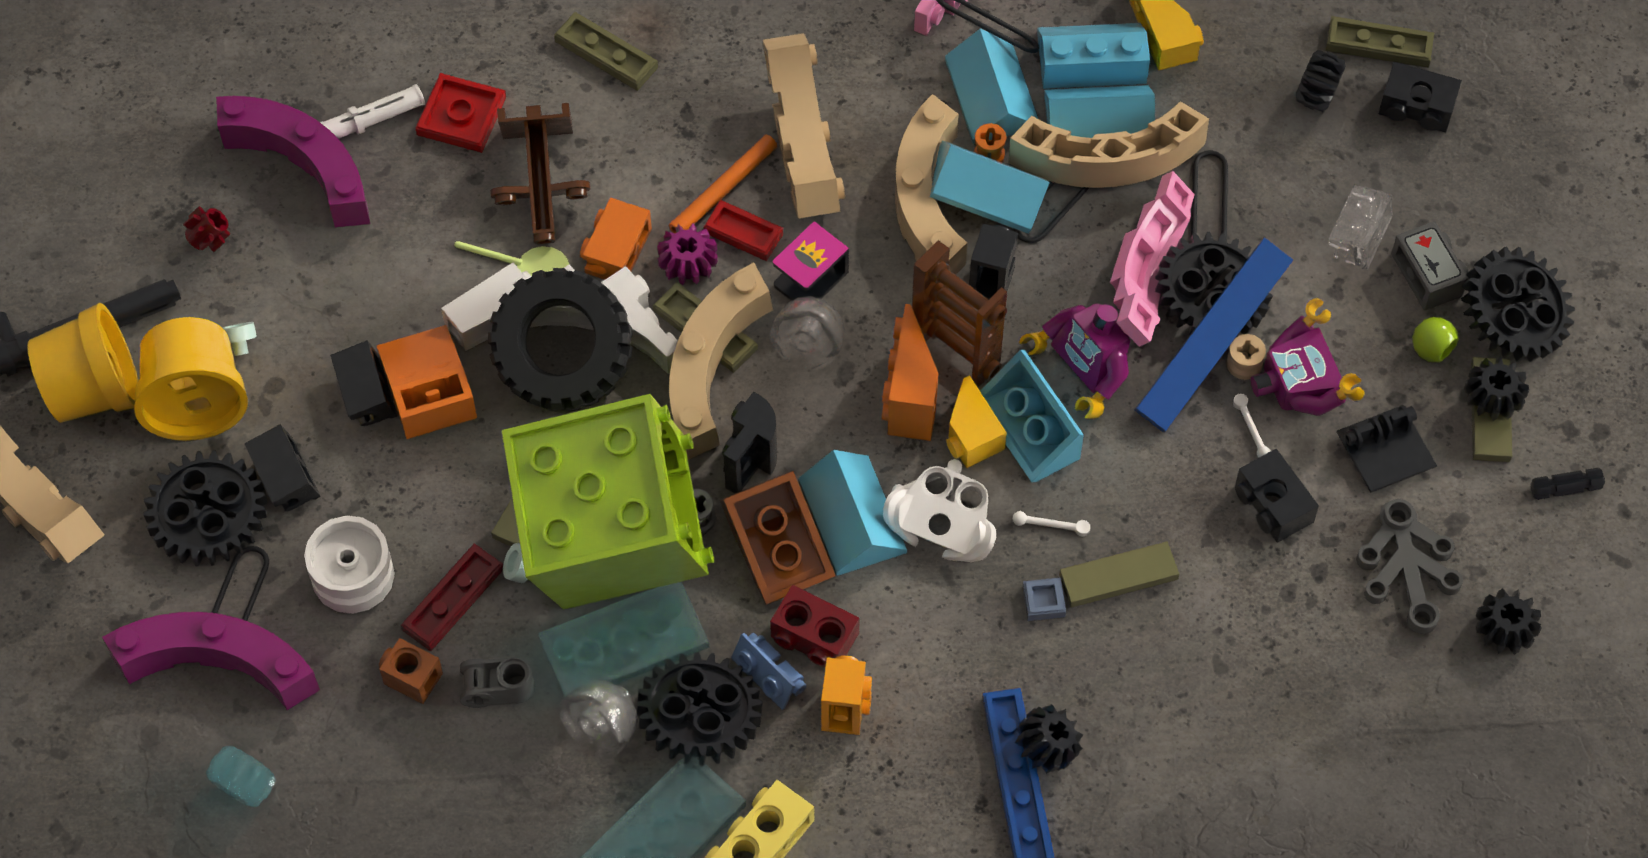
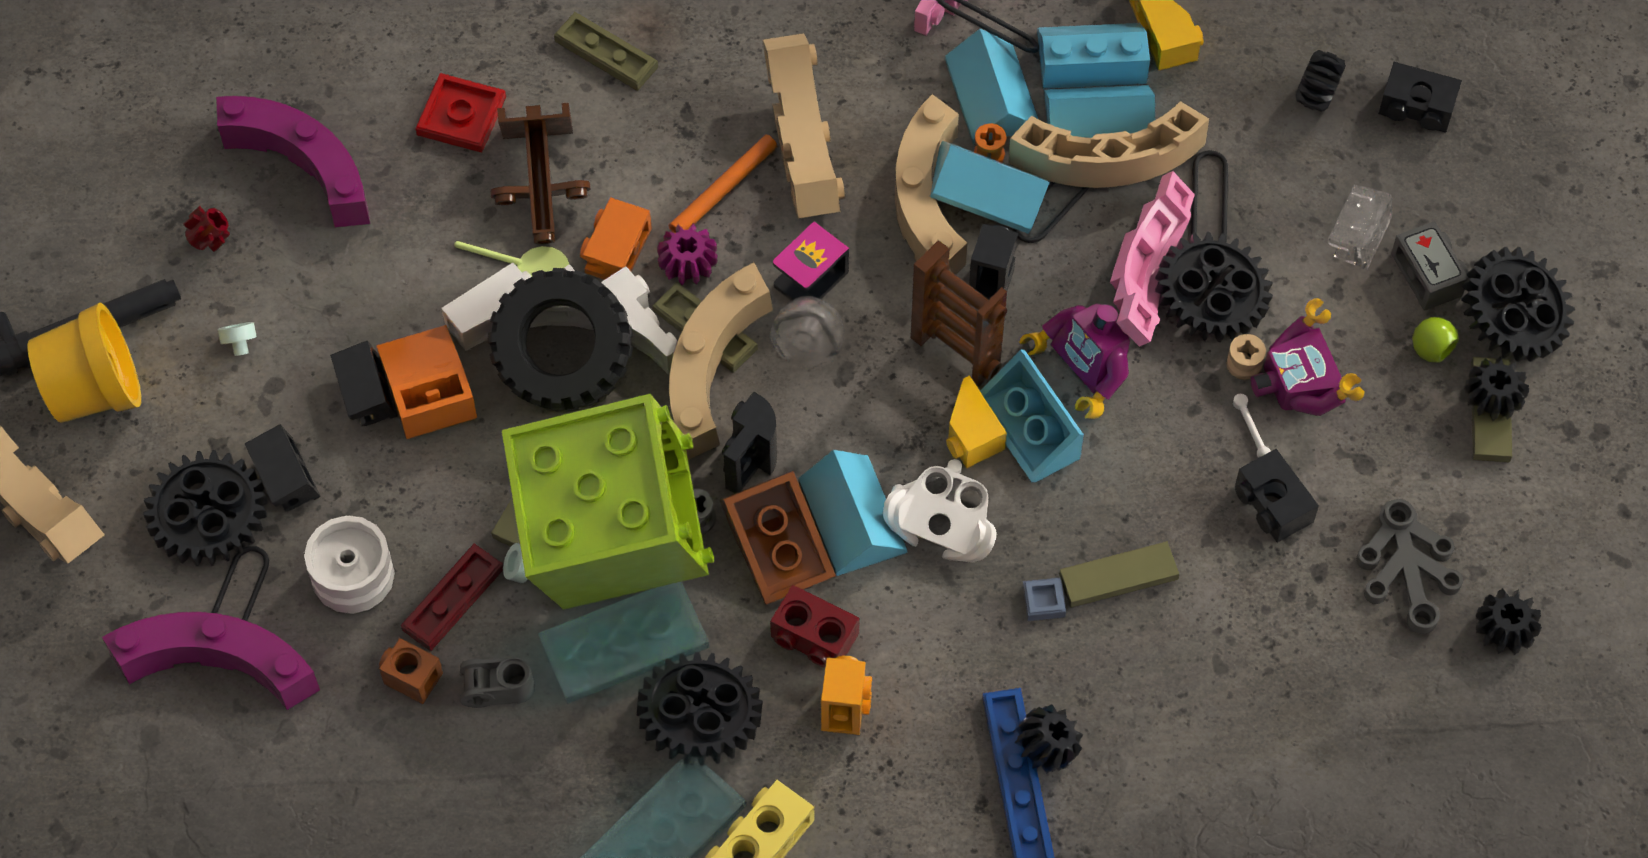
(188, 381): yellow piece -> none
(240, 776): clear light blue gear -> none
(388, 107): white pin -> none
(601, 716): clear cylinder -> none
(743, 230): red tile -> none
(758, 660): medium blue hinge -> none
(912, 382): orange slope -> none
(1081, 528): white hinge -> none
(1213, 335): blue tile -> none
(1380, 41): olive tile -> none
(1387, 448): black hinge -> none
(1567, 483): black axle -> none

